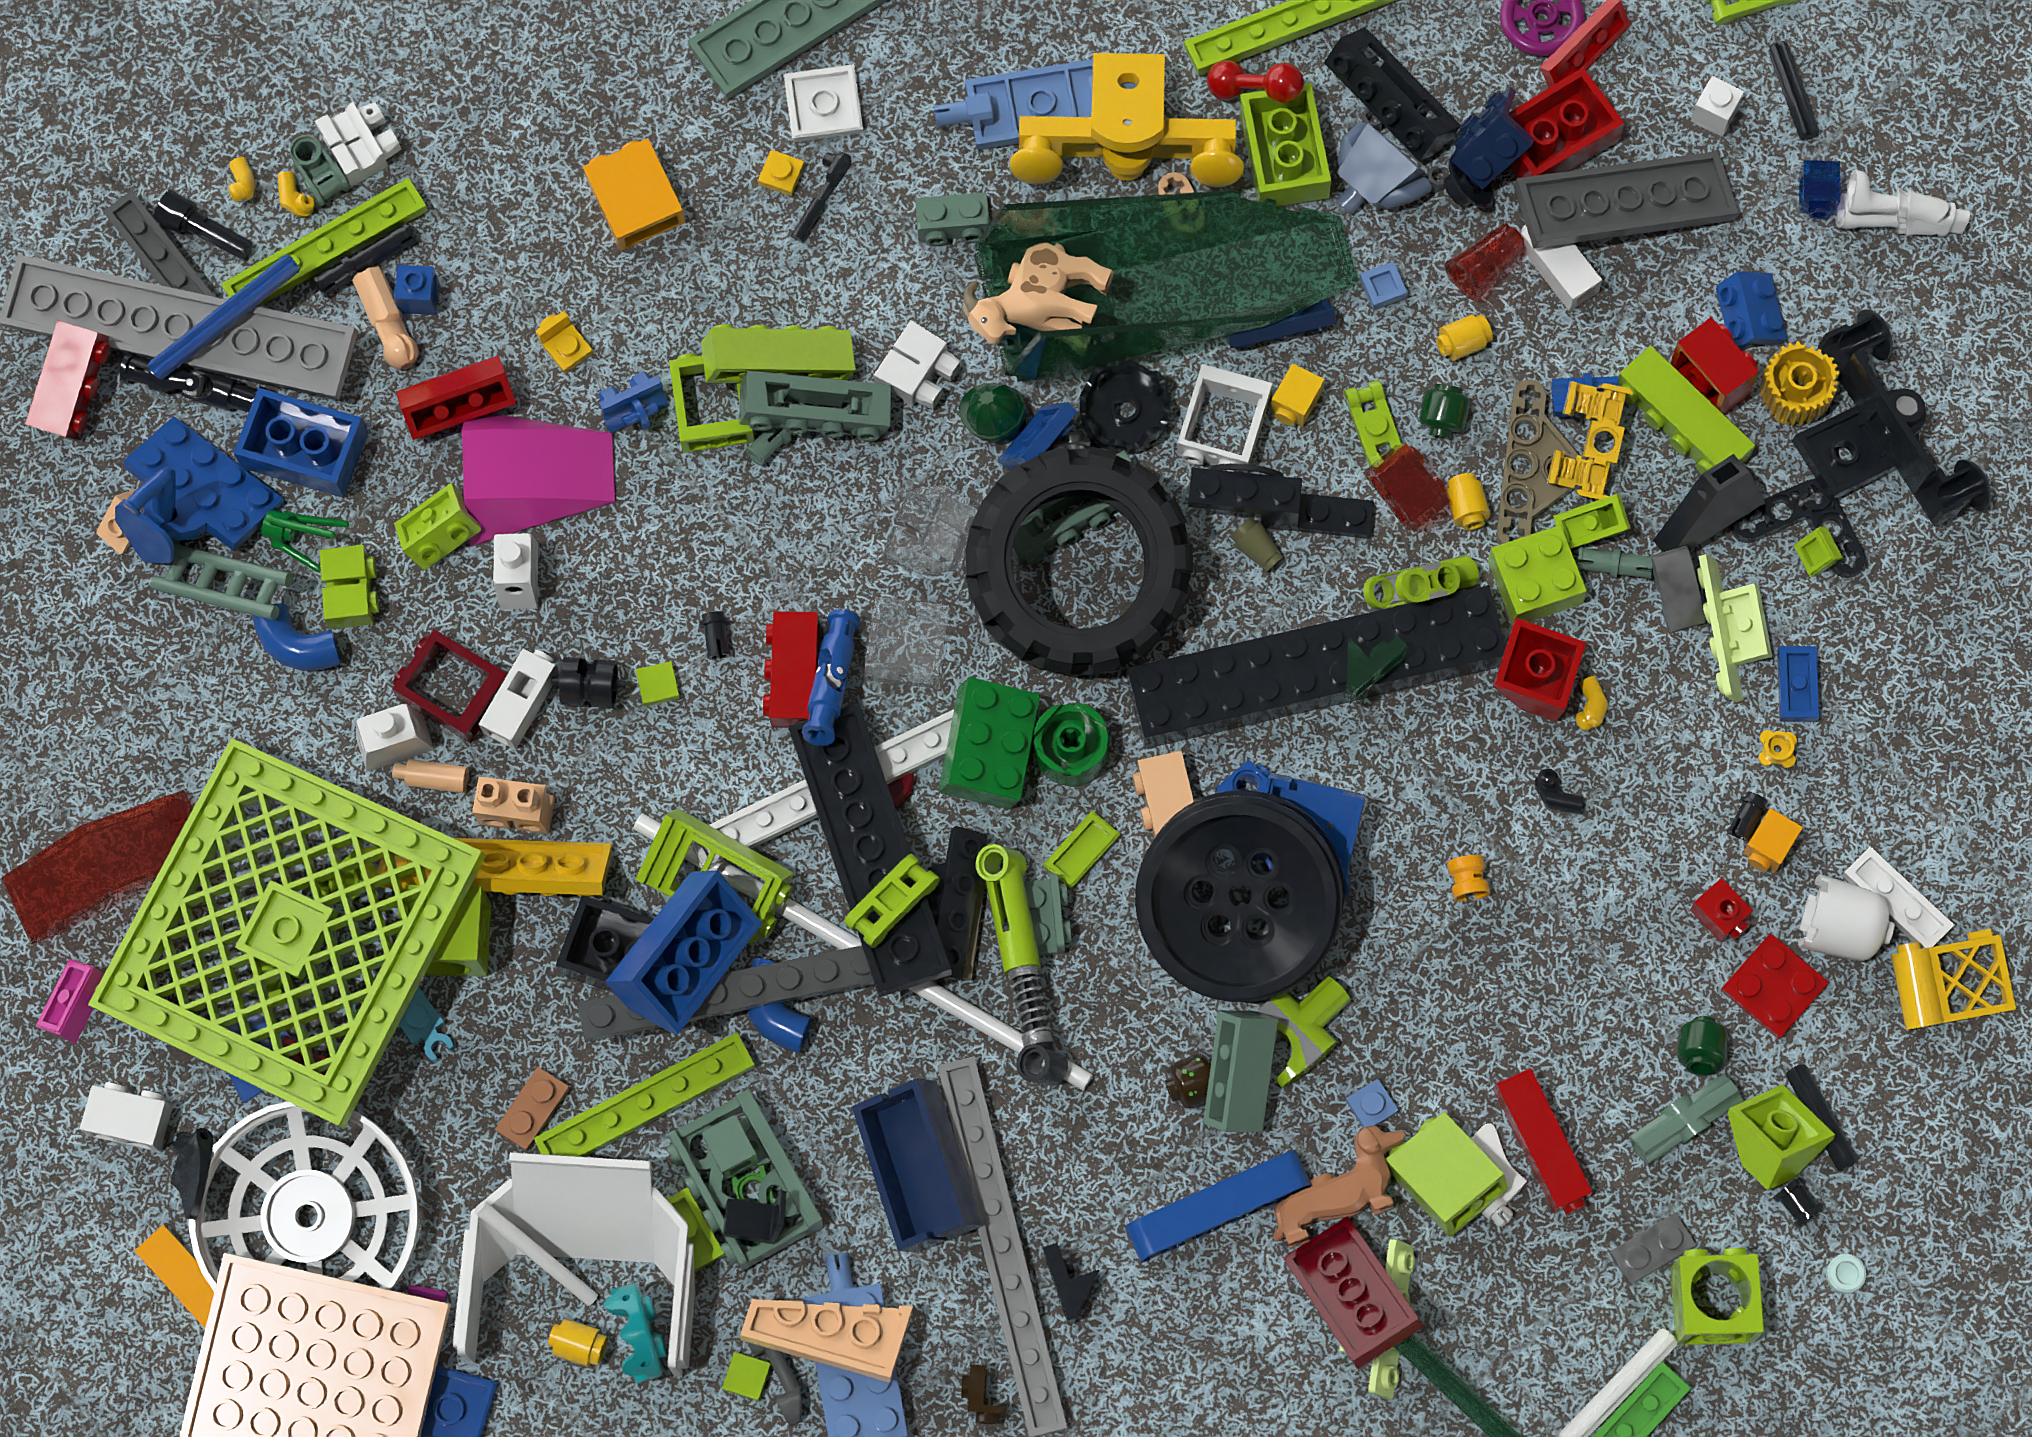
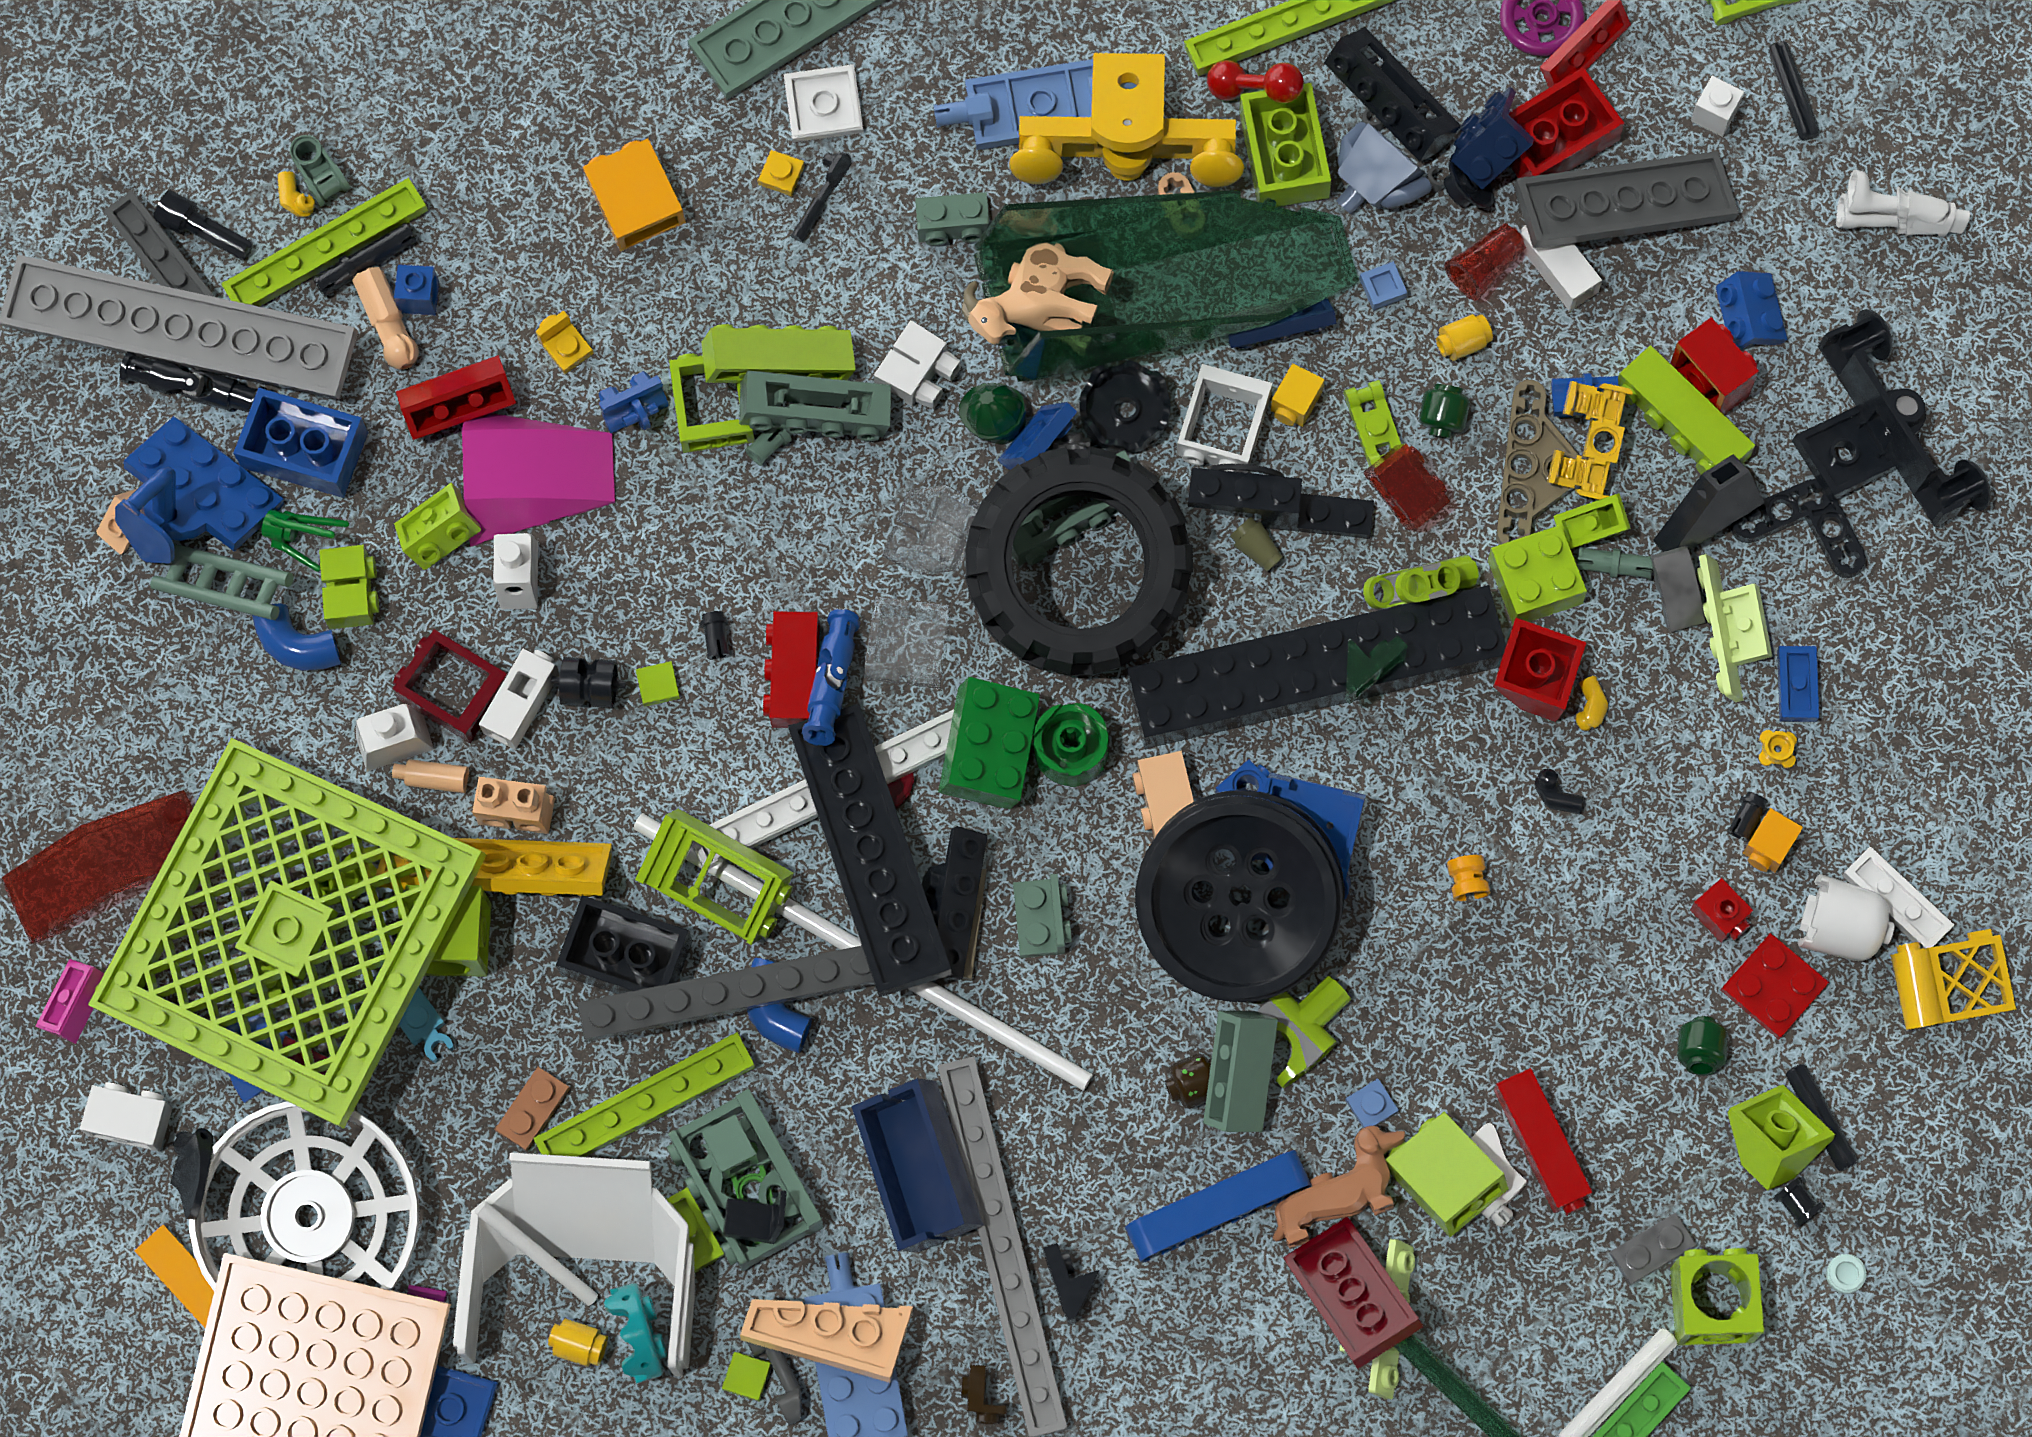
(68, 380): brick -> none
(223, 317): blue axle -> none
(245, 180): yellow arm -> none
(353, 144): white hips -> none
(684, 951): blue slope -> none
(891, 900): lime plate -> none
(1020, 960): piece -> none
(1081, 850): lime tile -> none
(1467, 501): yellow brick -> none
(1685, 1119): sand green piece -> none
(1794, 402): yellow brick -> none
(1818, 551): lime tile -> none
(1819, 188): clear blue brick -> none

